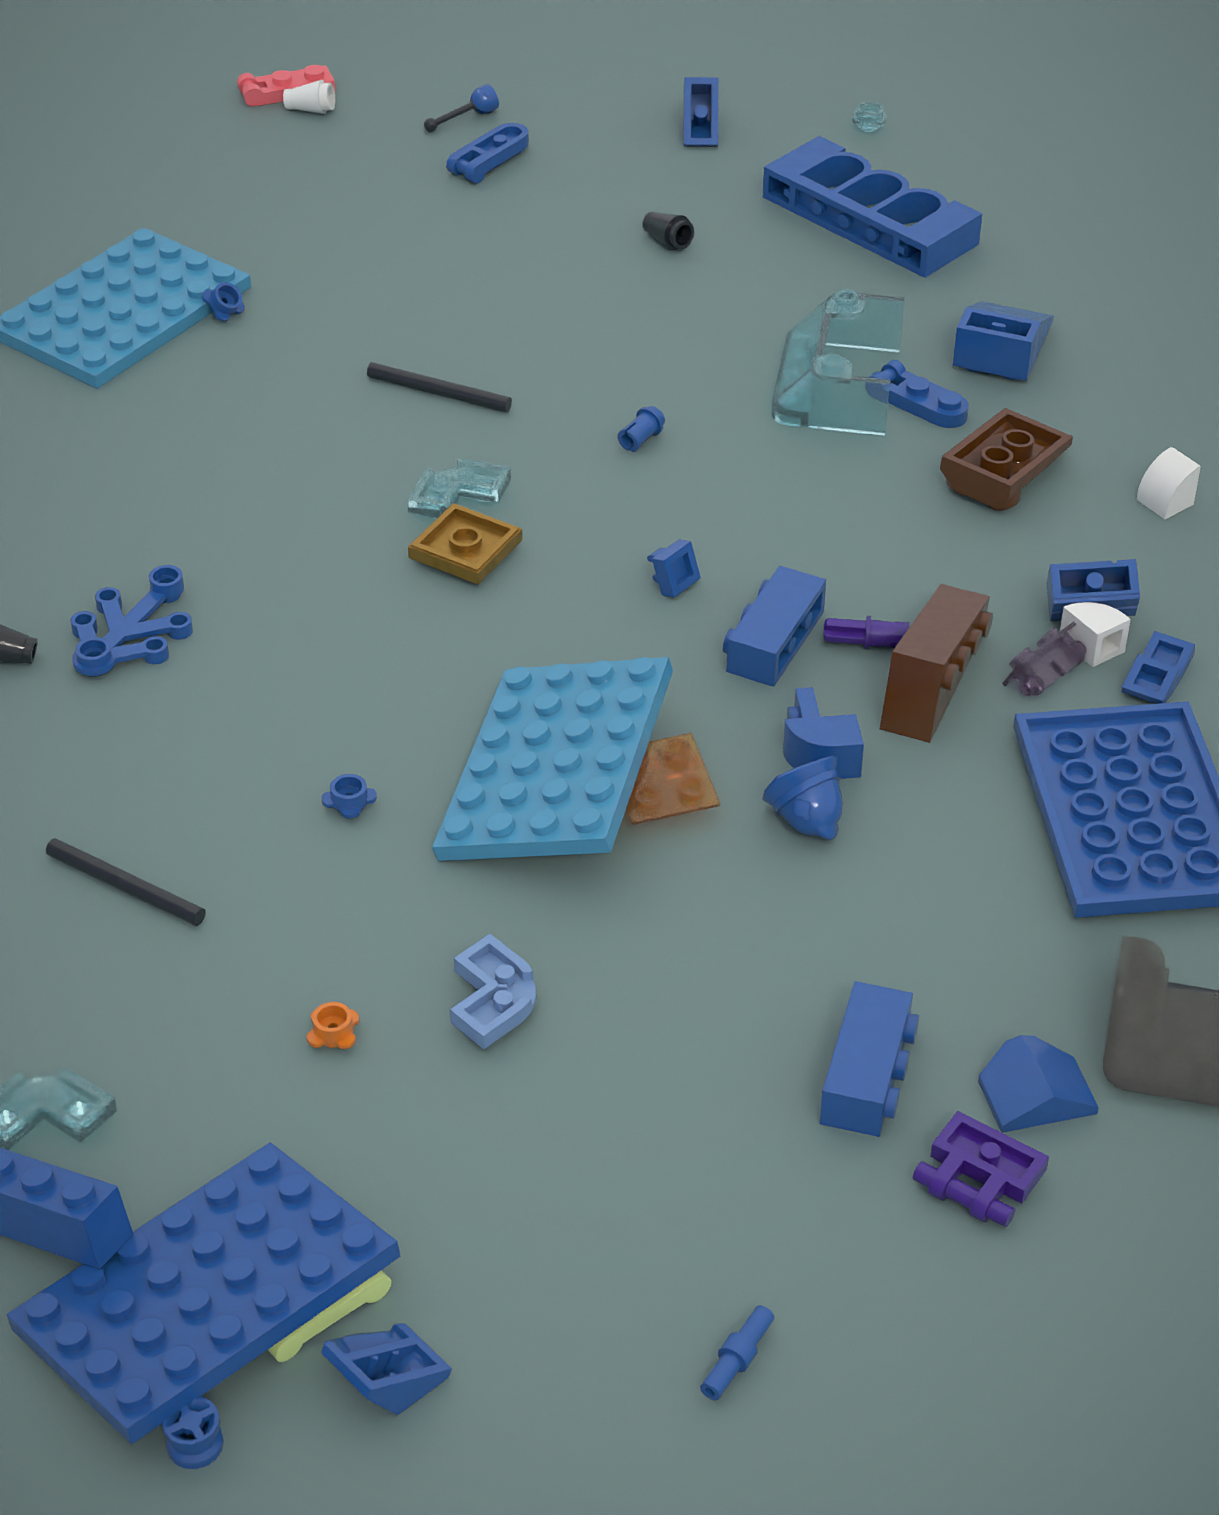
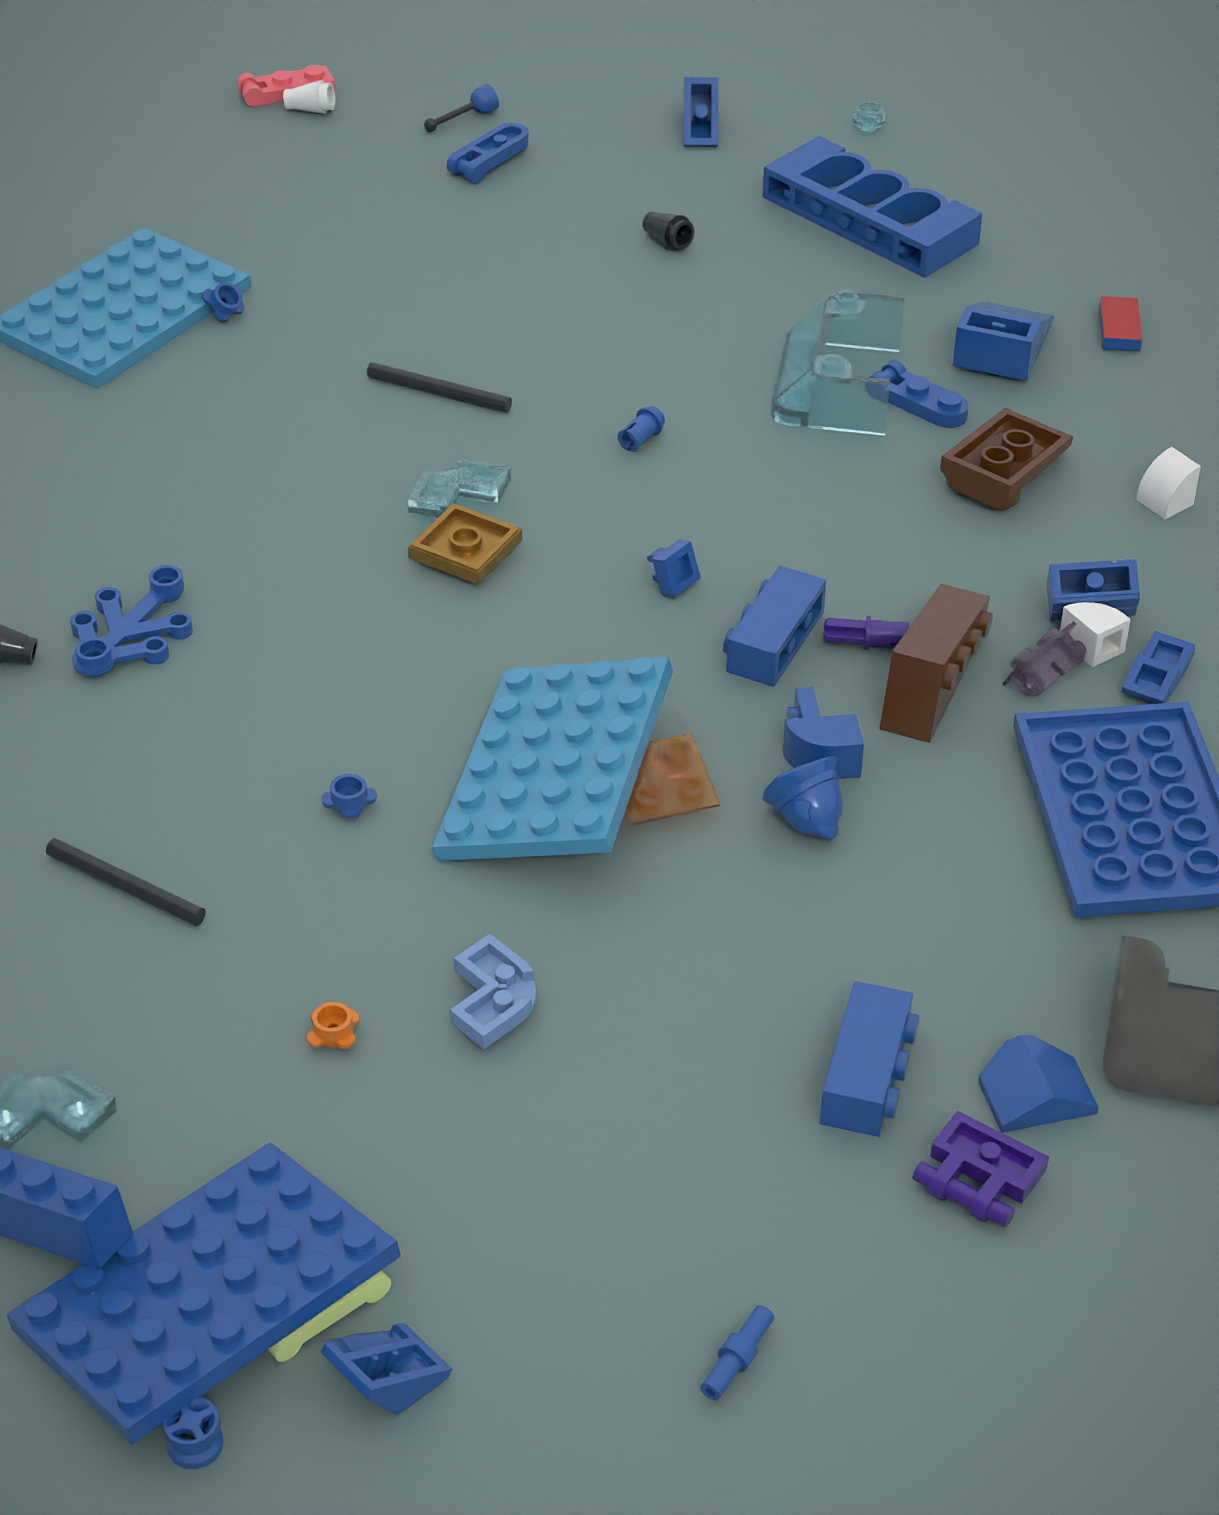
(1120, 323): none -> red tile

